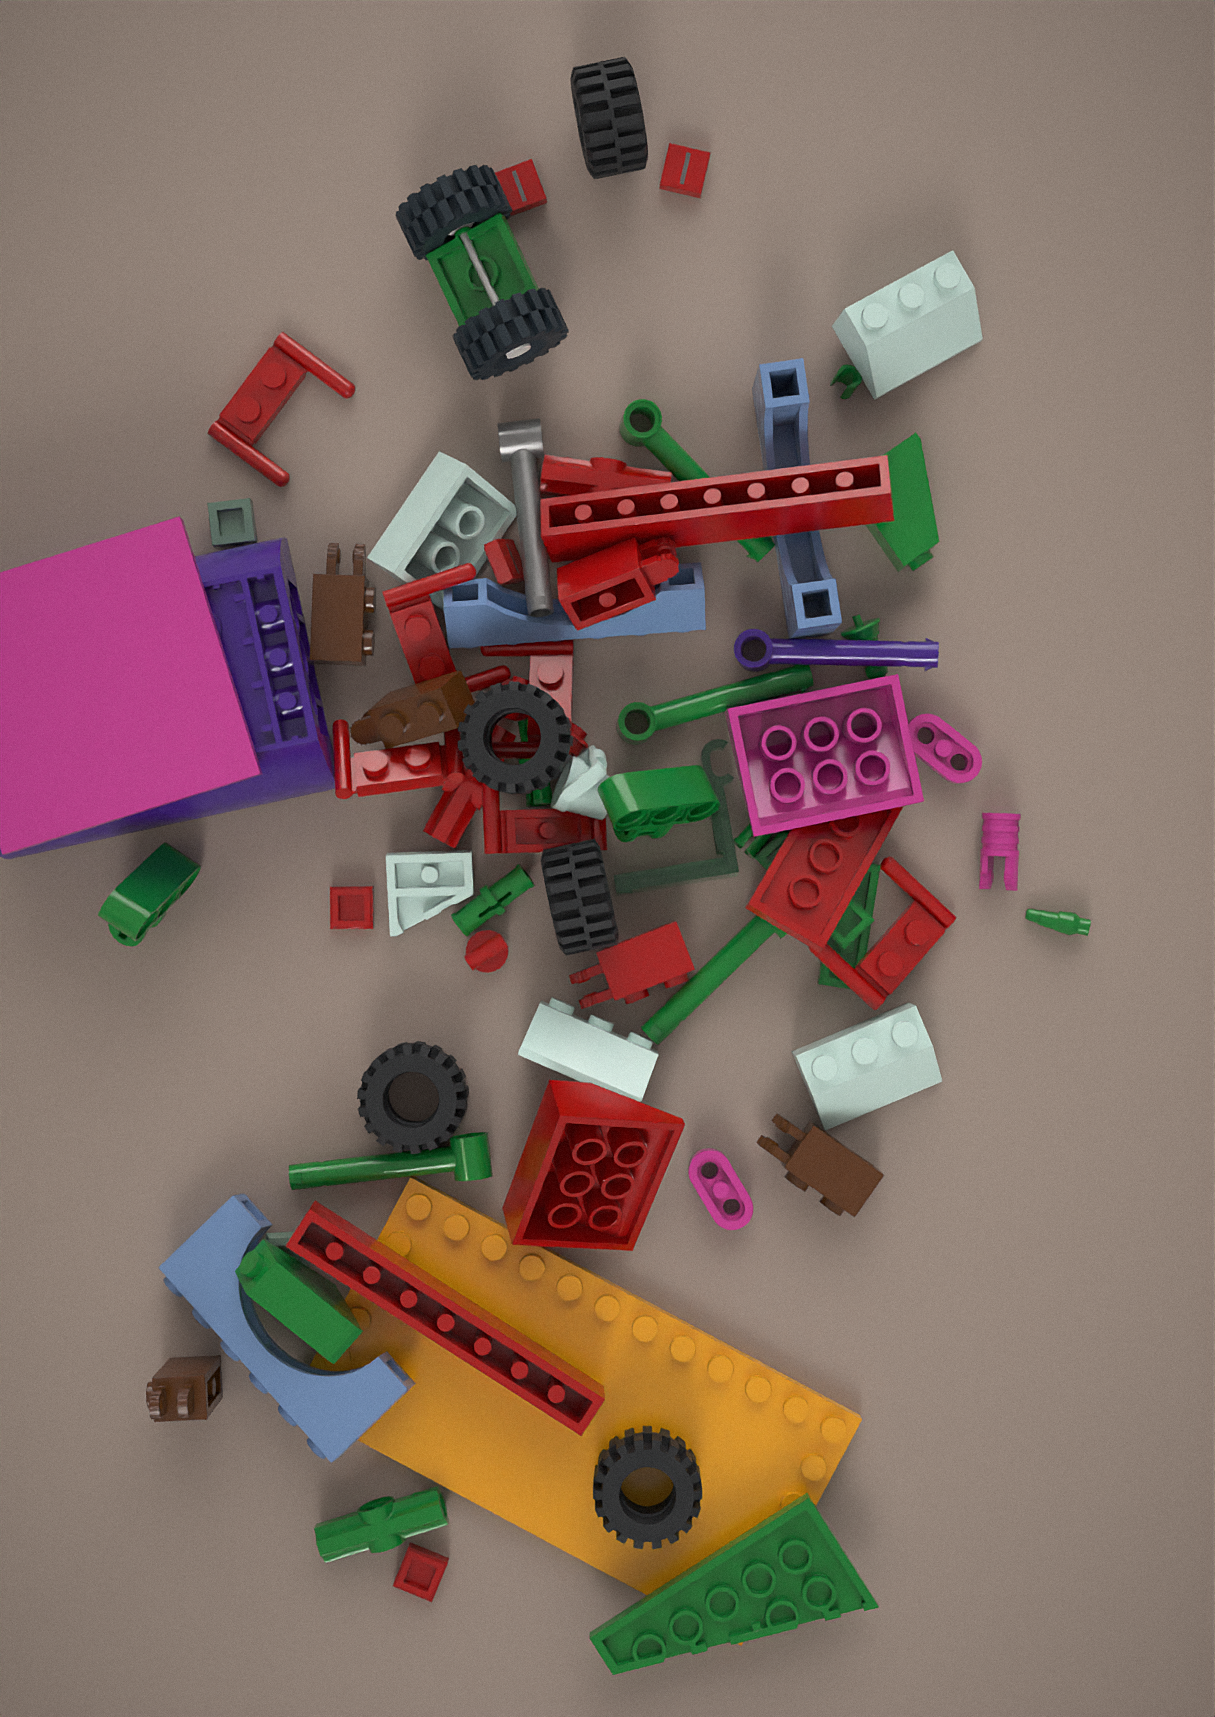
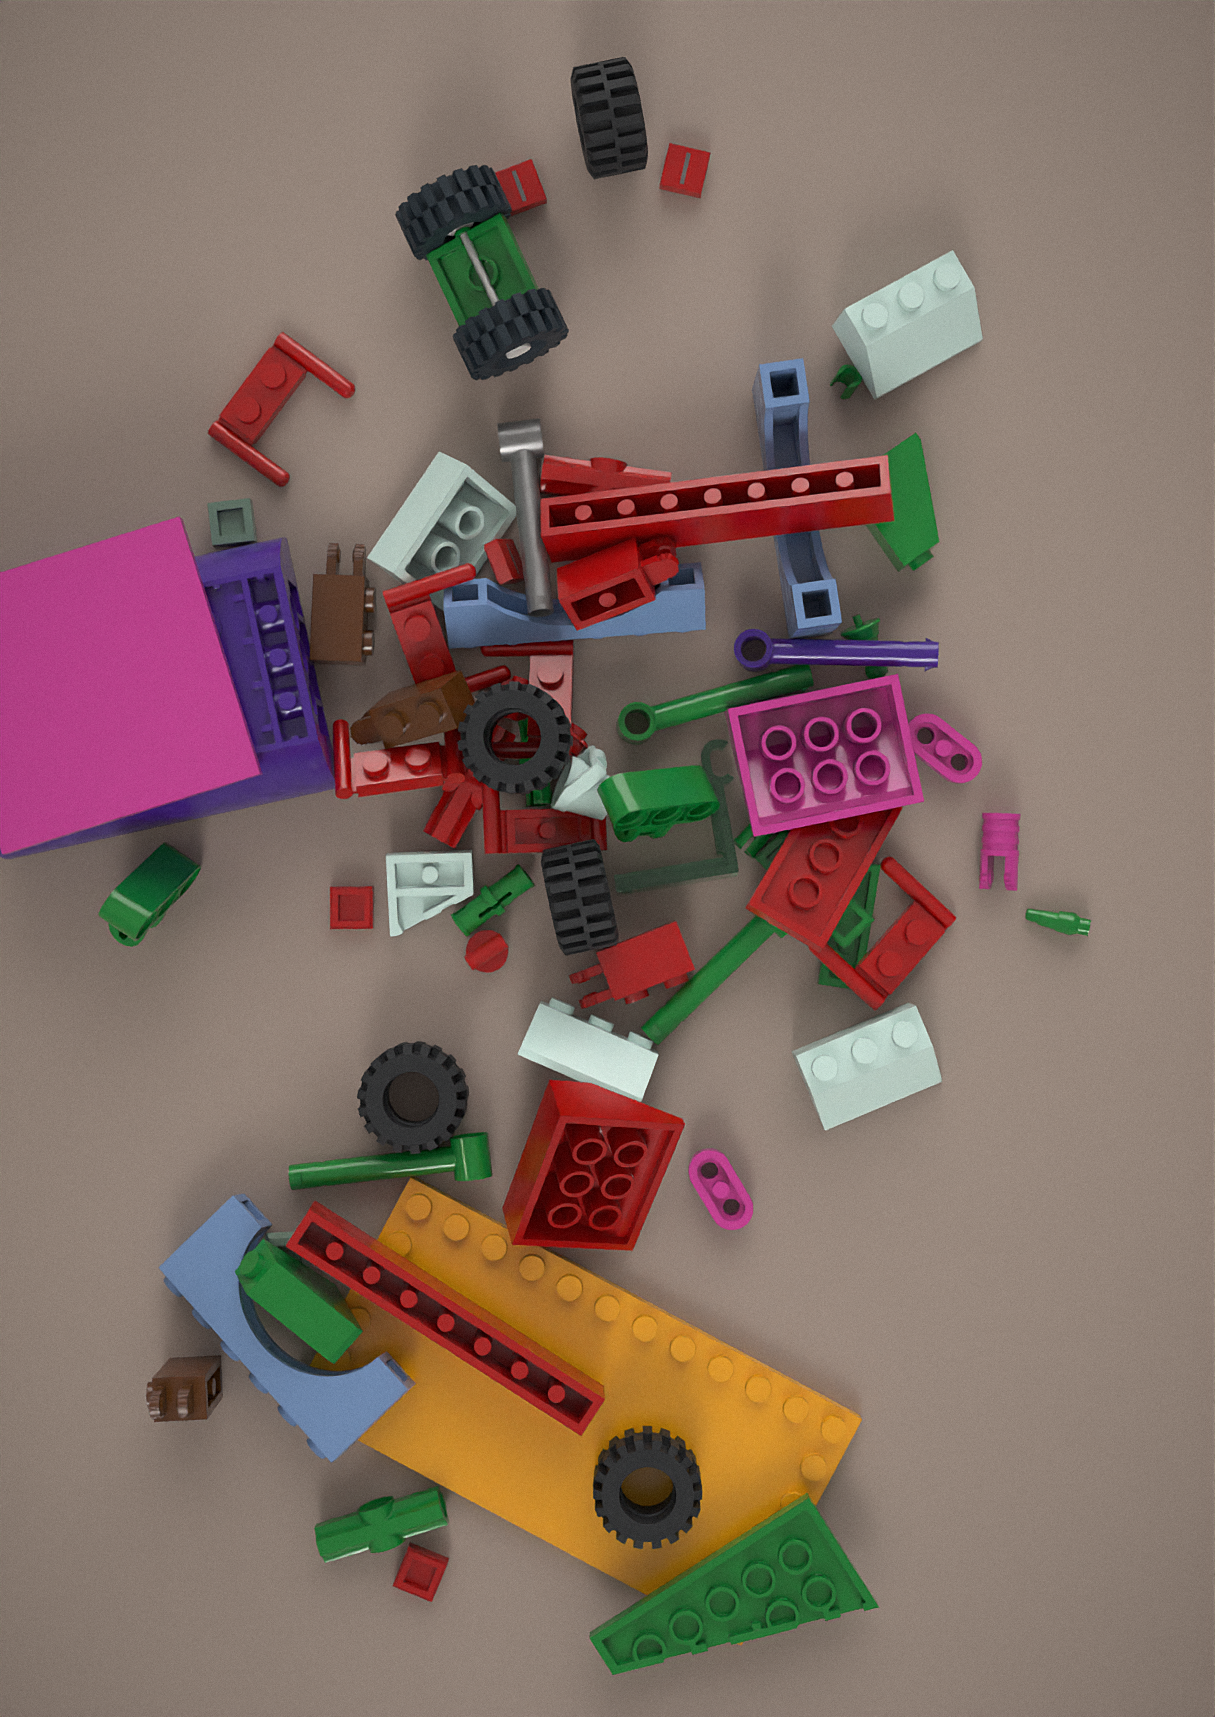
(676, 459): green piece -> none
(824, 1165): reddish brown hinge -> none

